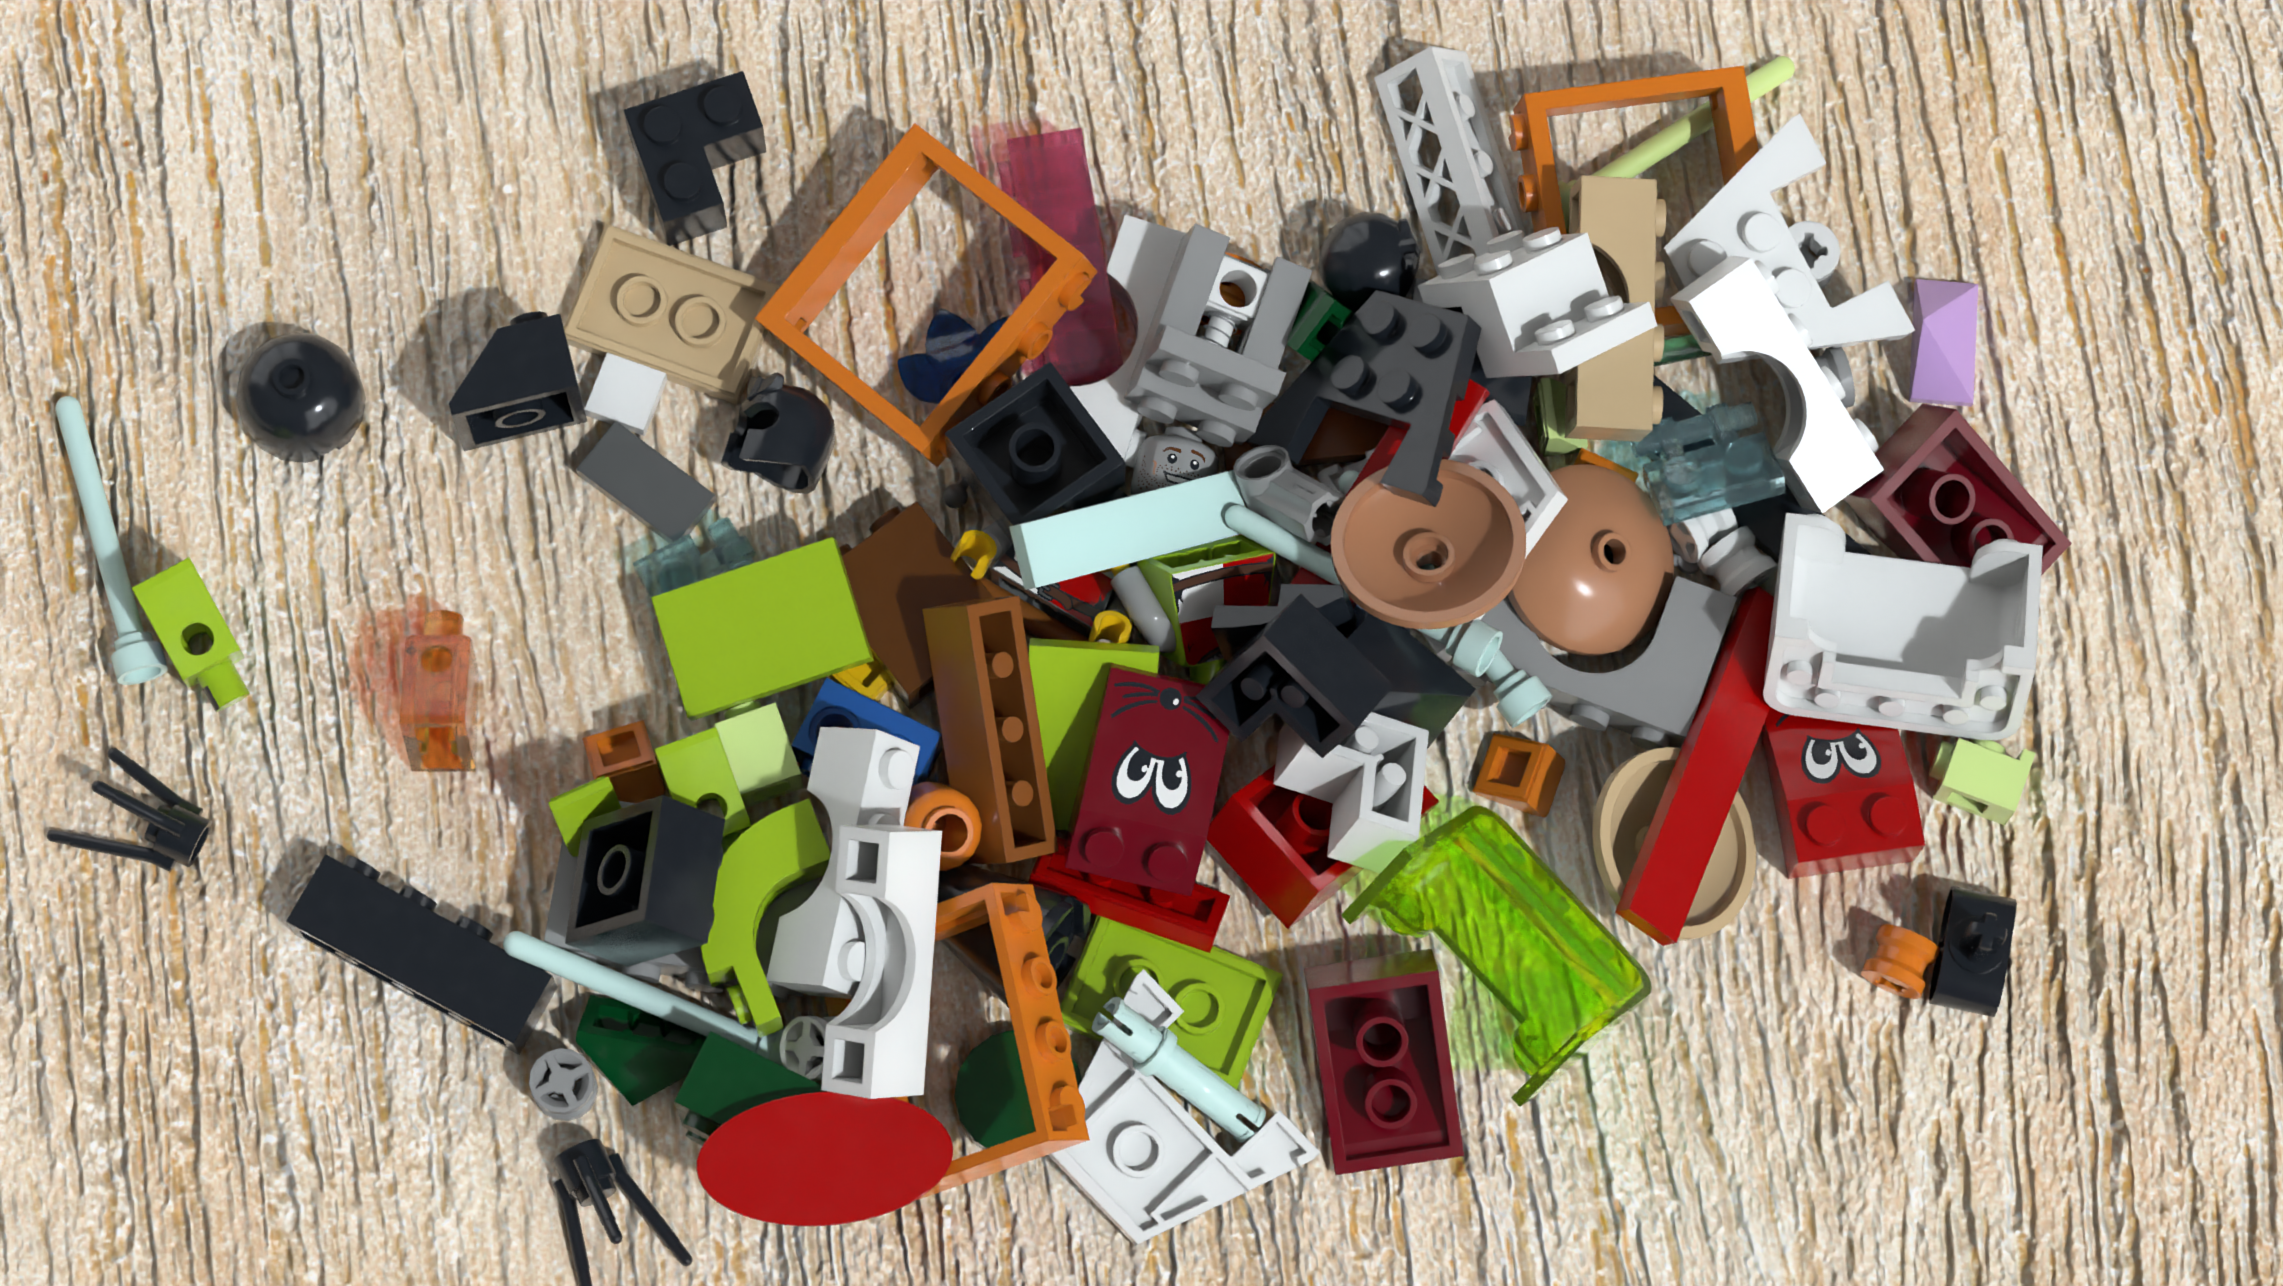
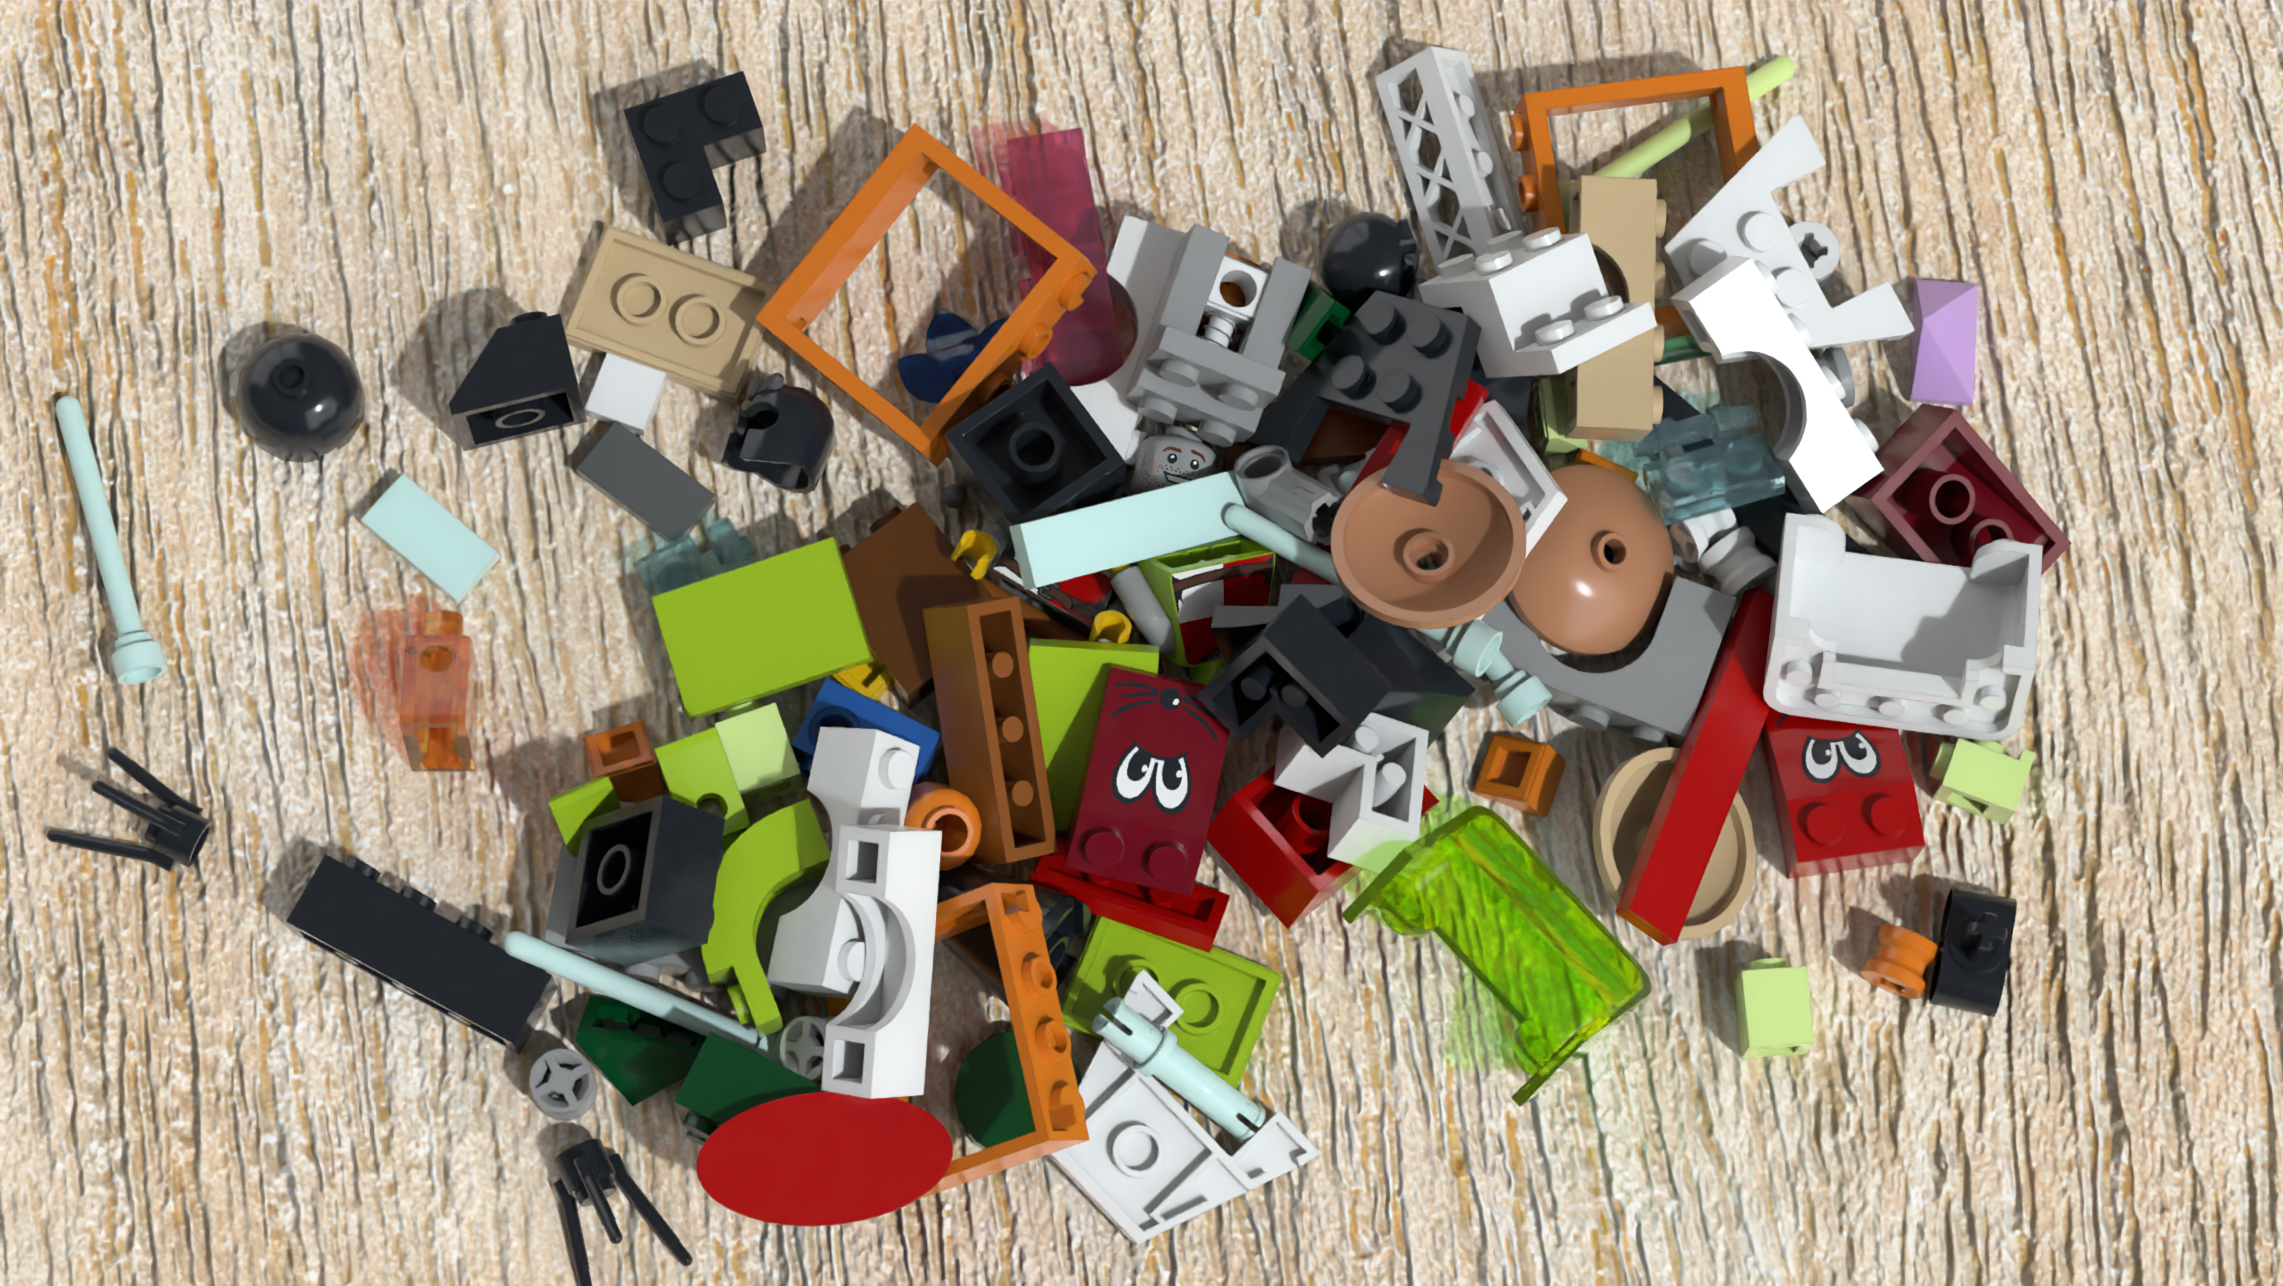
(180, 610): lime torso -> none
(430, 538): none -> light aqua tile
(1384, 1061): dark red slope -> none
(1773, 1009): none -> yellowish green brick

